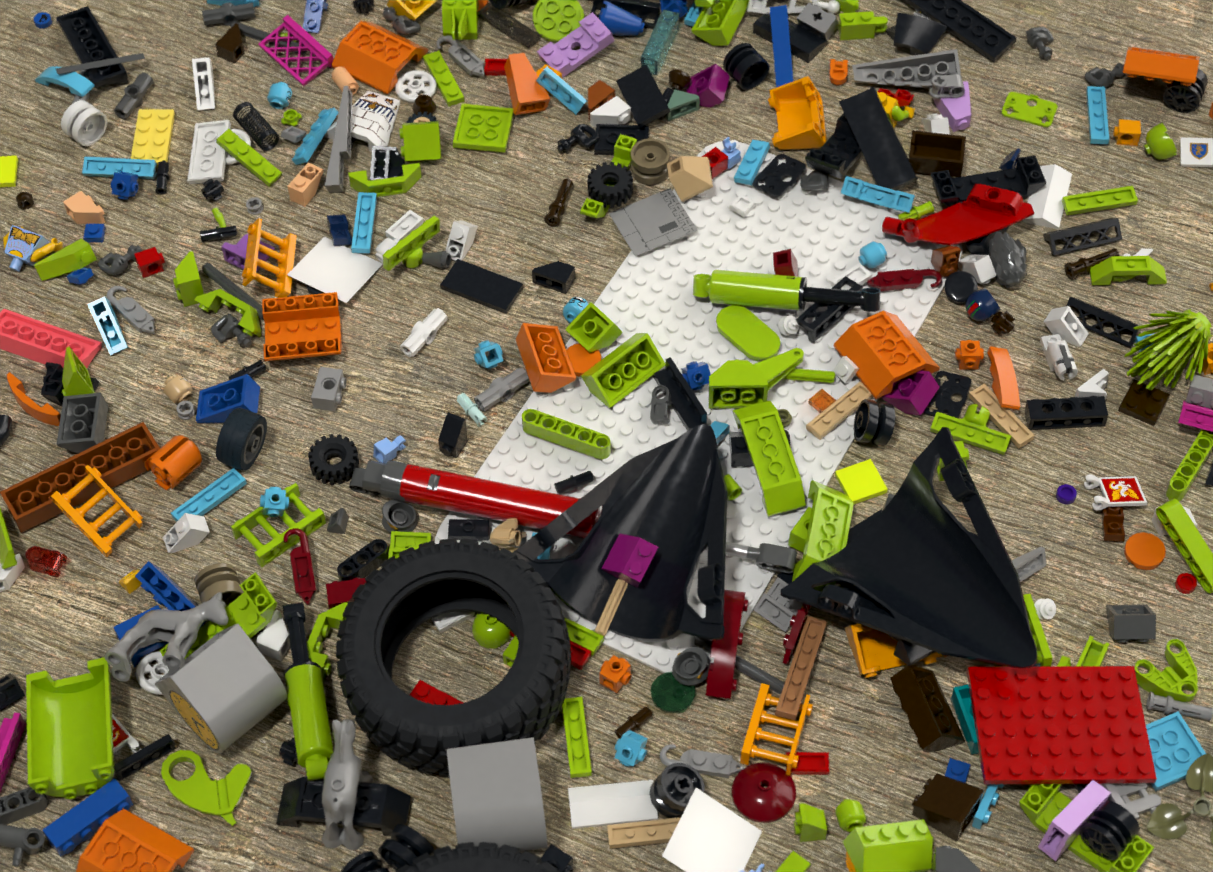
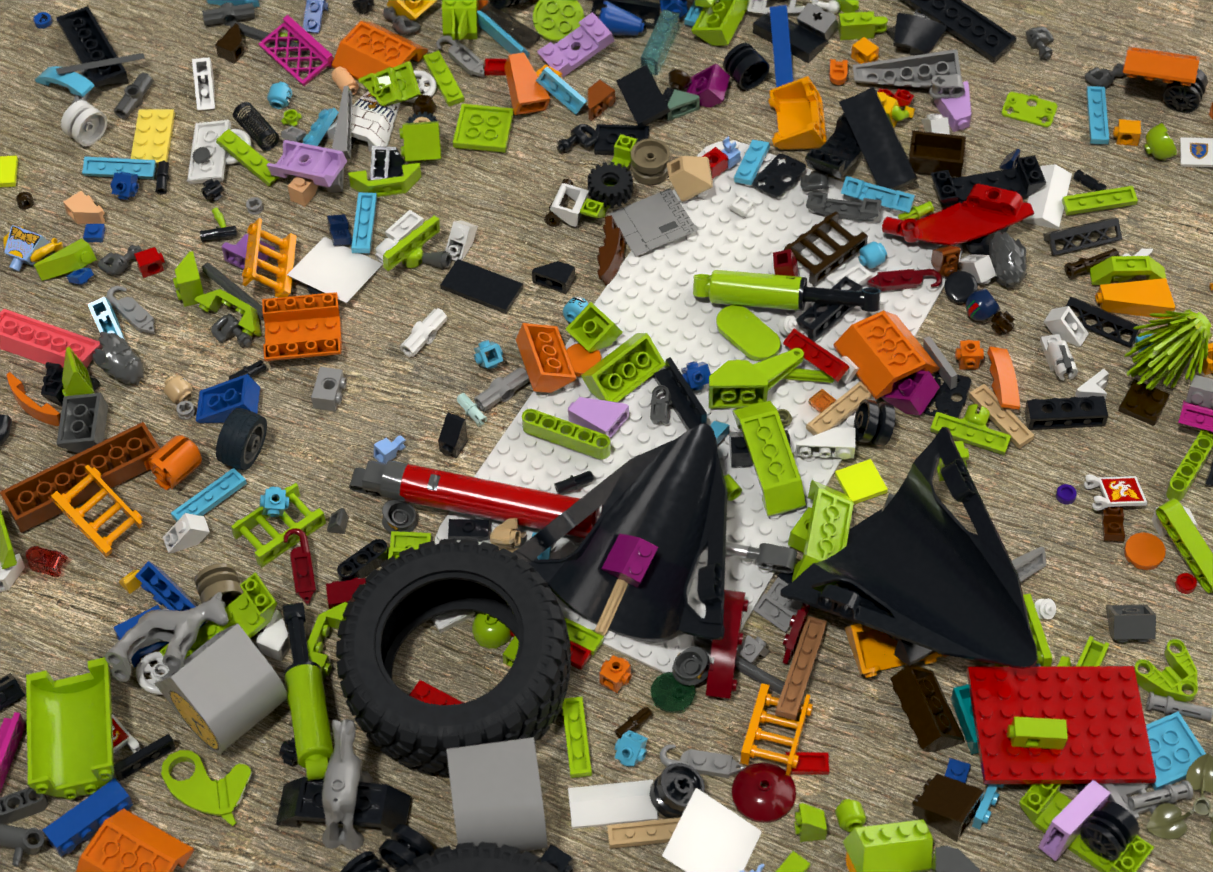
(118, 359): none -> dark grey head
(201, 155): none -> dark grey piece
(309, 162): none -> lavender piece
(331, 448): black tyre -> none
(392, 84): none -> lime slope
(499, 34): none -> medium azure slope
(570, 216): none -> white tile
(598, 415): none -> lavender slope
(612, 112): white slope -> none
(612, 252): none -> reddish brown slope
(752, 648): none -> light grey bracket
(817, 355): none -> red plate
(829, 262): none -> dark brown fence
(832, 443): none -> white slope
(848, 210): none -> dark grey slope
(864, 51): none -> light orange brick
(946, 370): none -> light grey tile
(1038, 732): none -> lime brick
(1089, 181): none -> black axle
(1136, 297): none -> light orange slope
(1169, 794): none -> light grey pin

